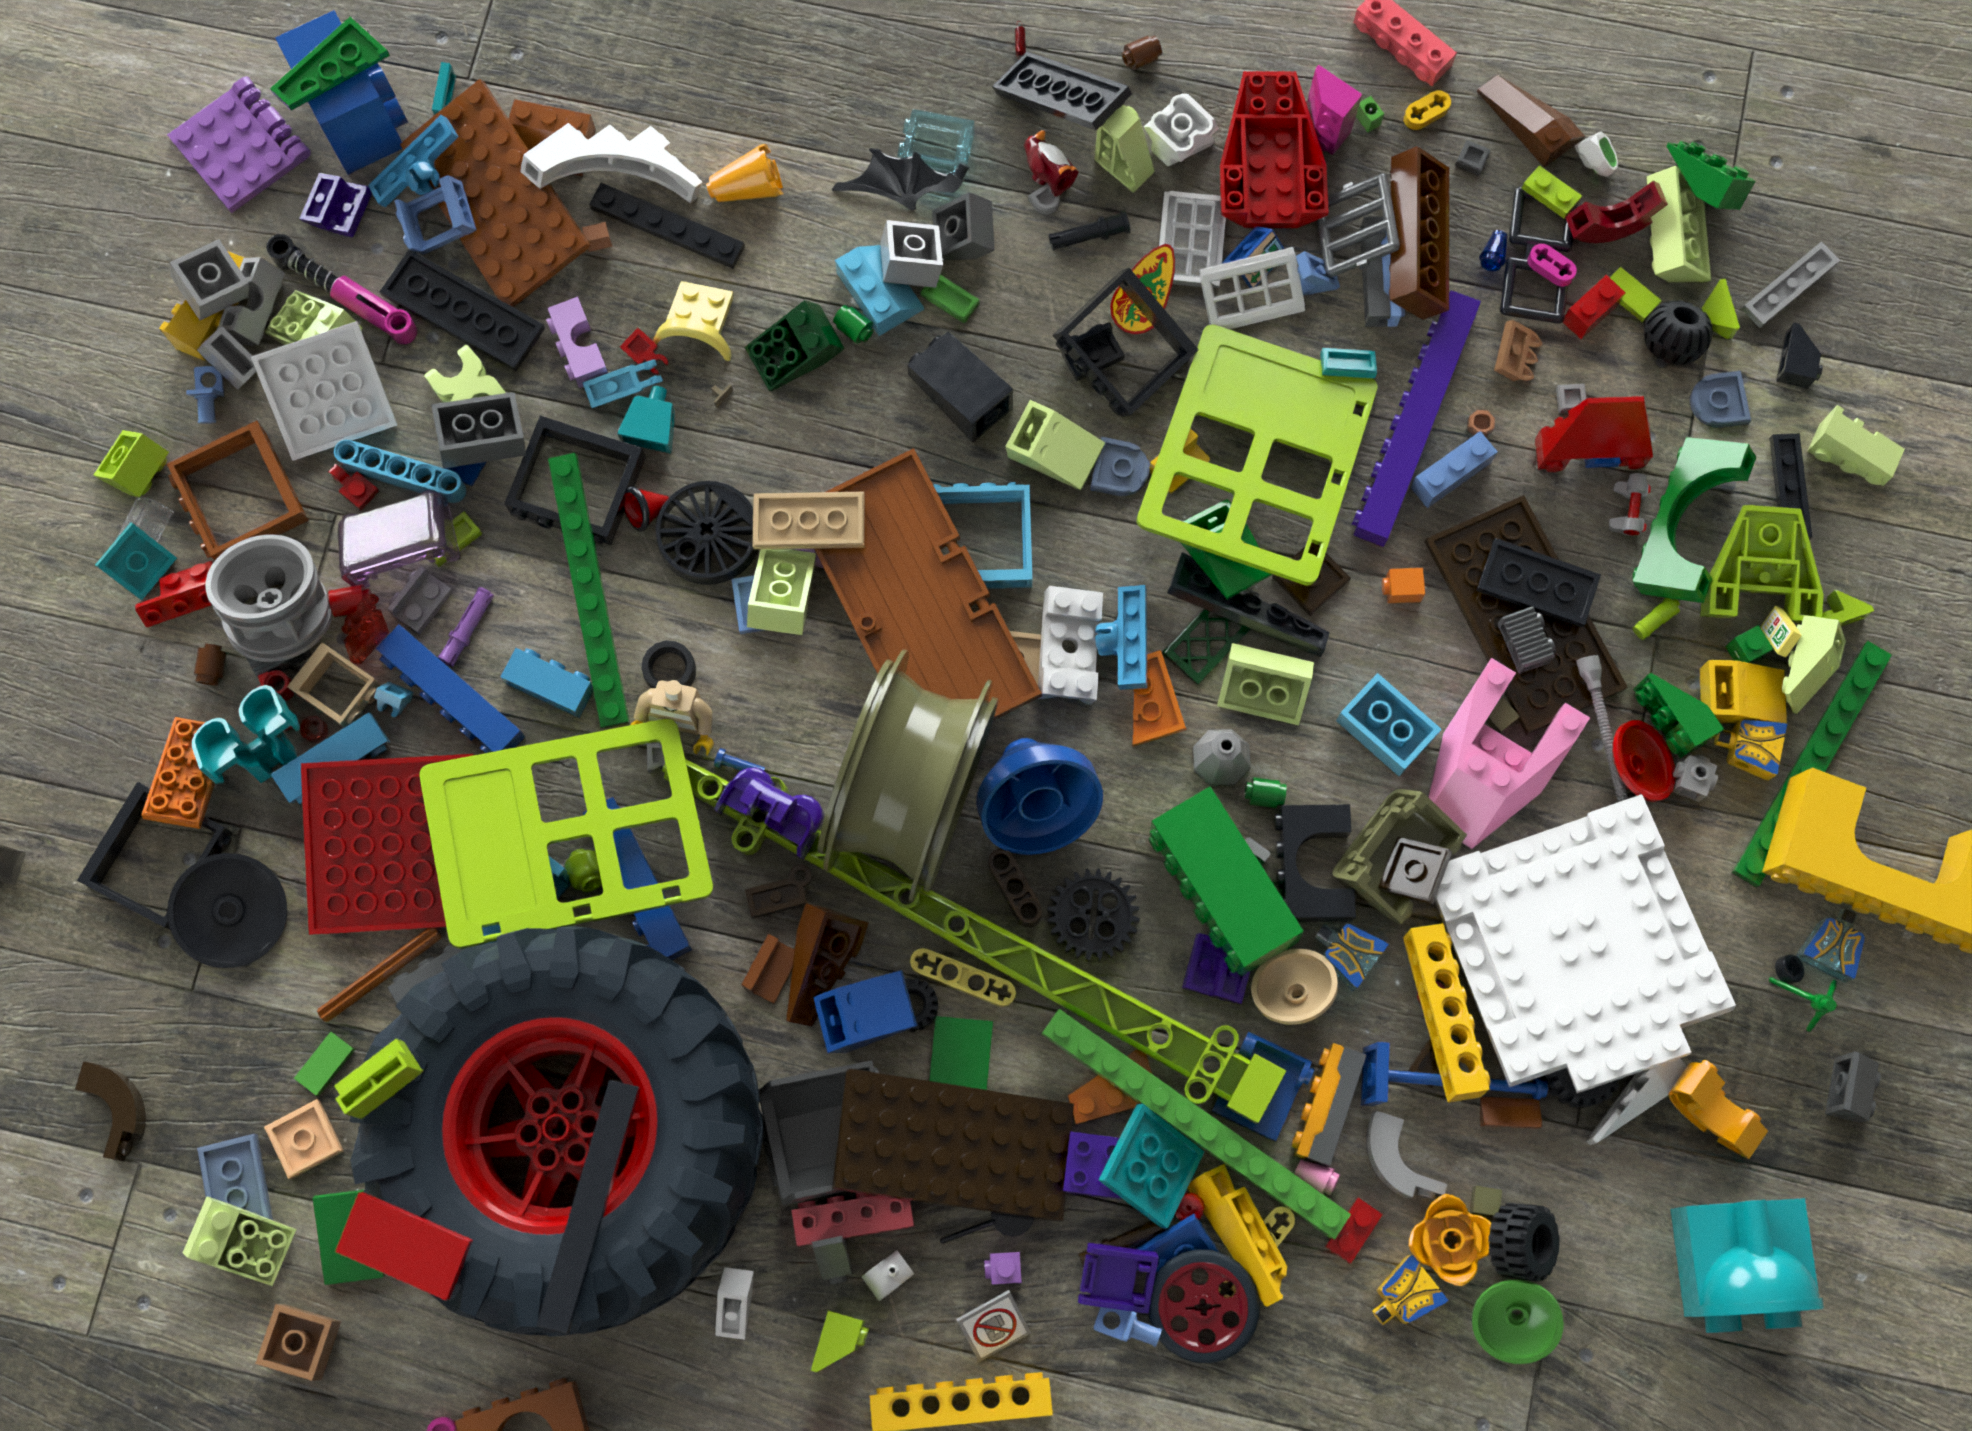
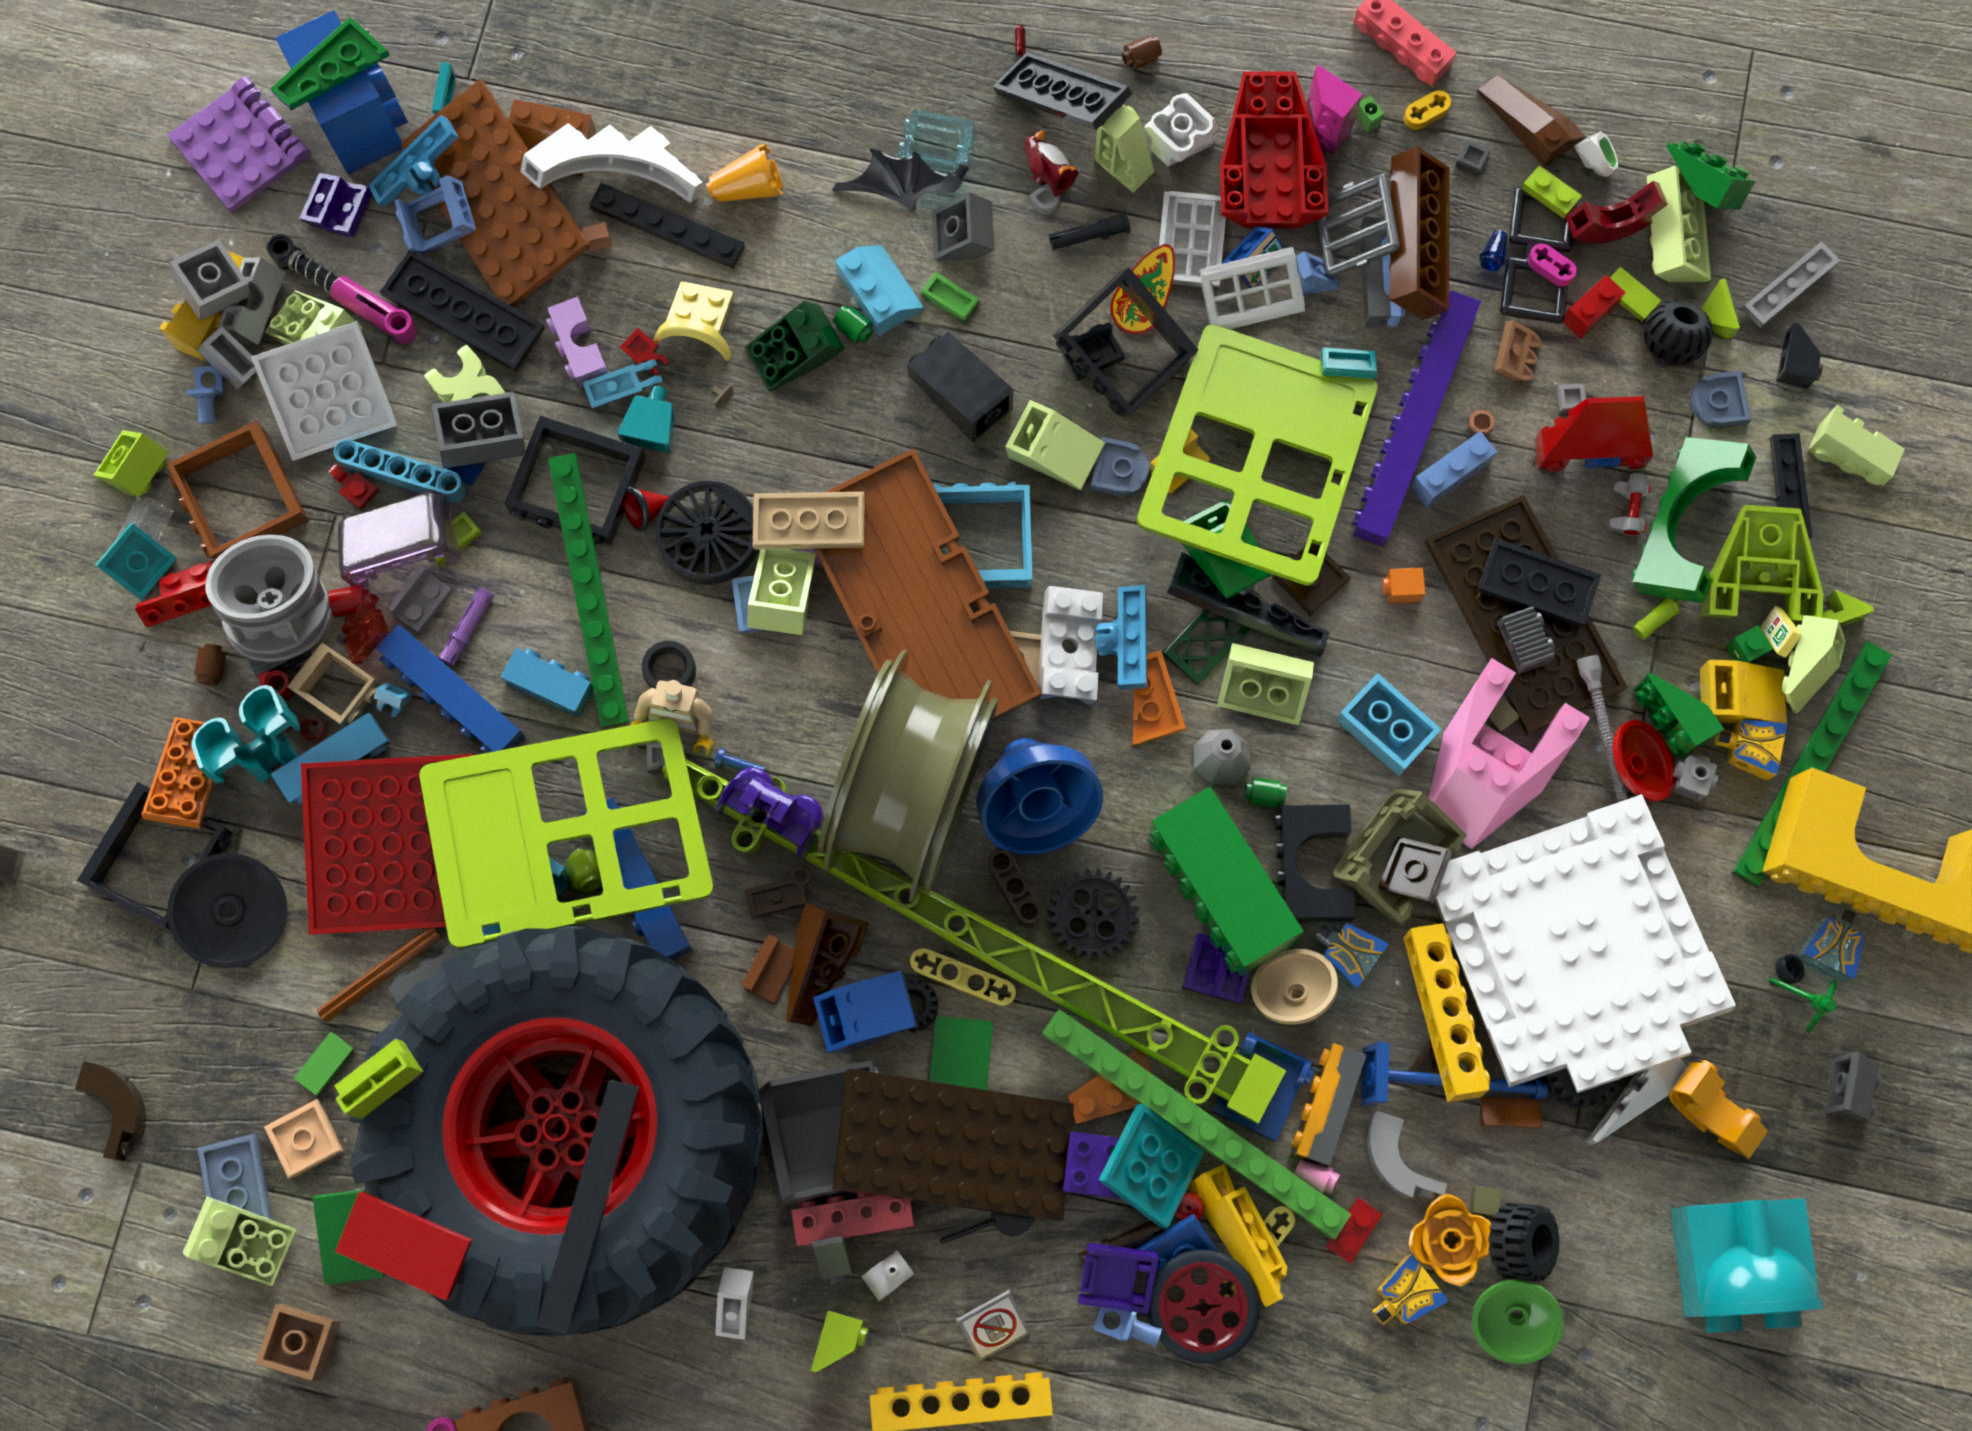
(911, 253): light grey brick -> none
(1003, 1268): medium lavender brick -> none
(1259, 851): light grey tile -> none

